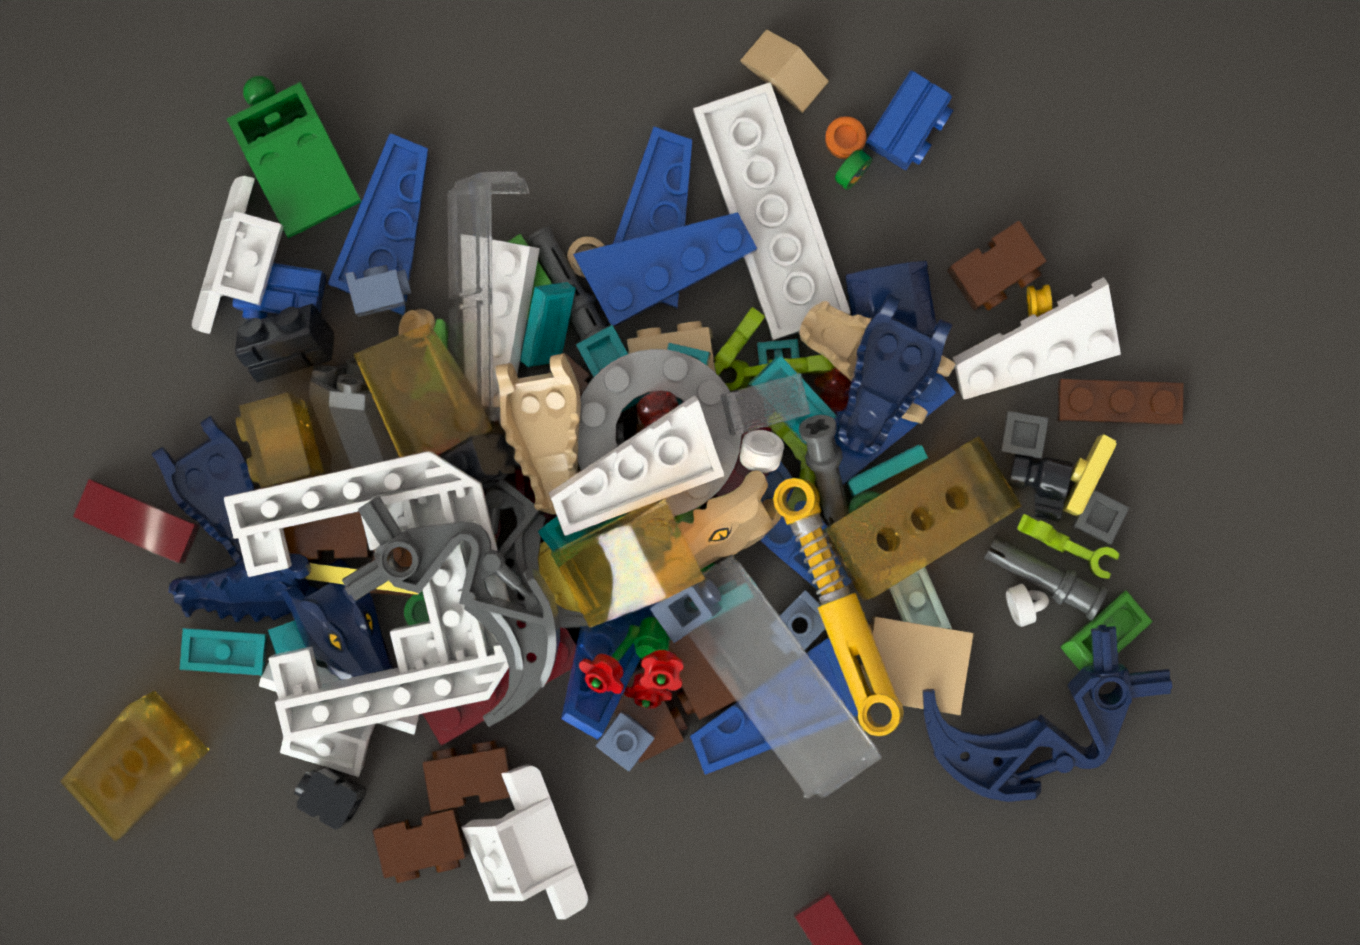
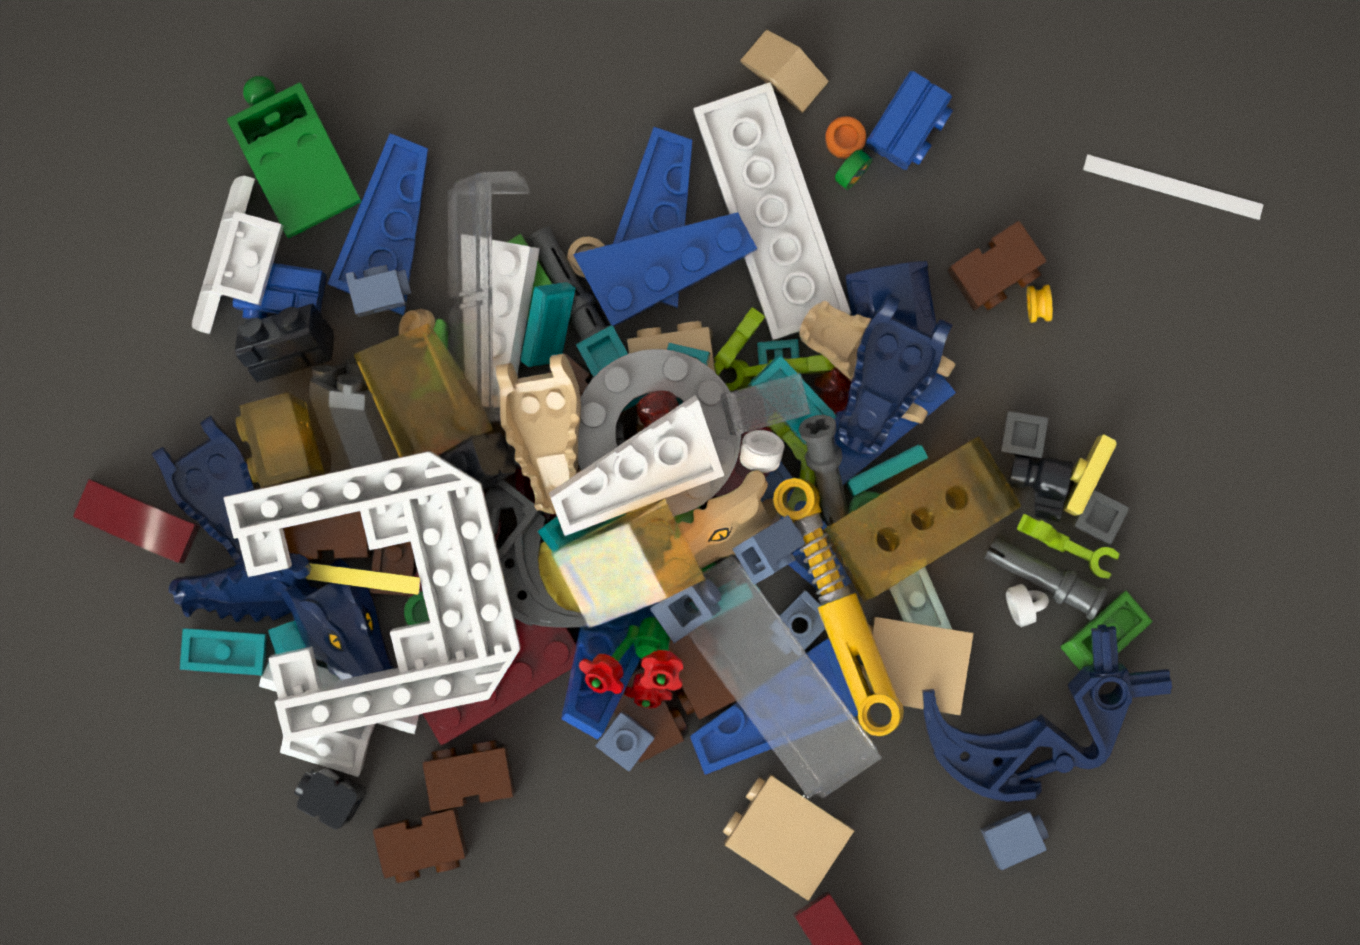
(134, 764): clear yellow slope -> none
(429, 551): dark grey piece -> none
(526, 848): white plate -> none
(769, 549): none -> sand blue brick
(786, 835): none -> tan panel
(1015, 838): none -> sand blue brick
(1059, 340): white wing -> none
(1120, 401): reddish brown plate -> none
(1173, 187): none -> white sticker

